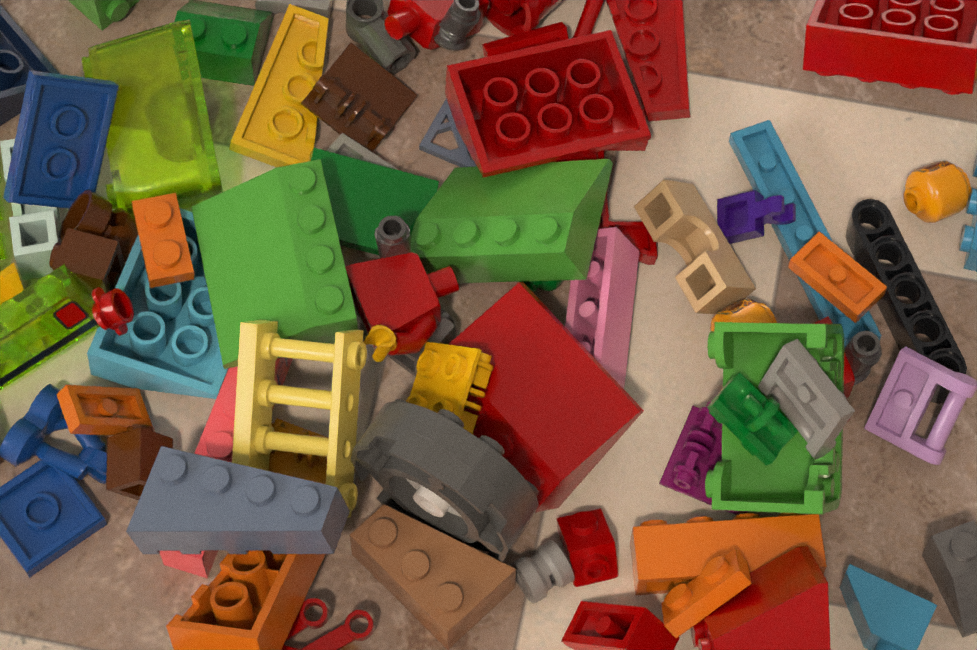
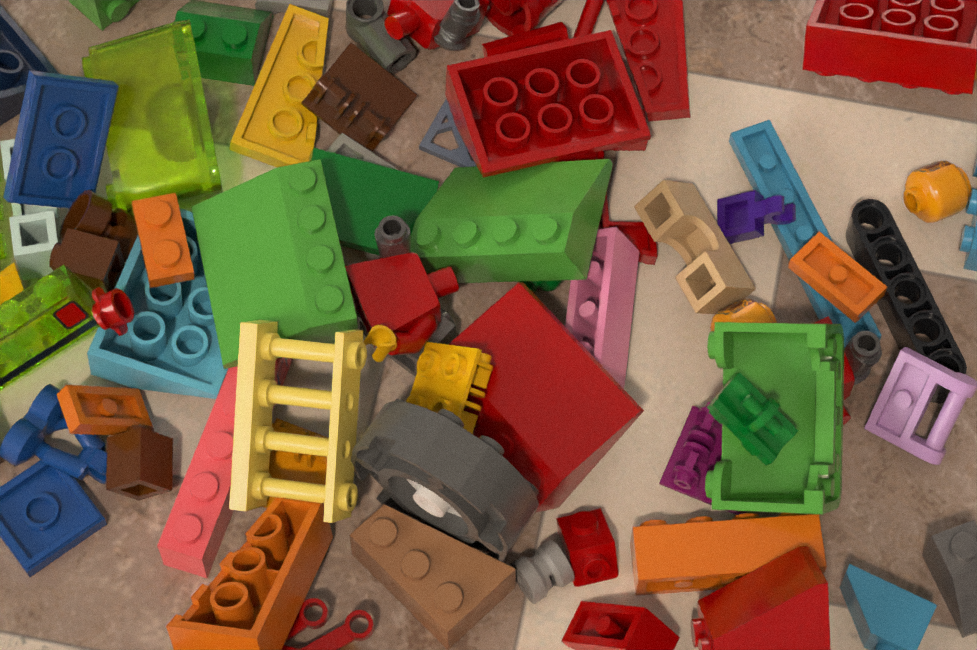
(222, 505): sand blue wedge -> none
(716, 585): orange plate -> none
(807, 397): light grey plate -> none

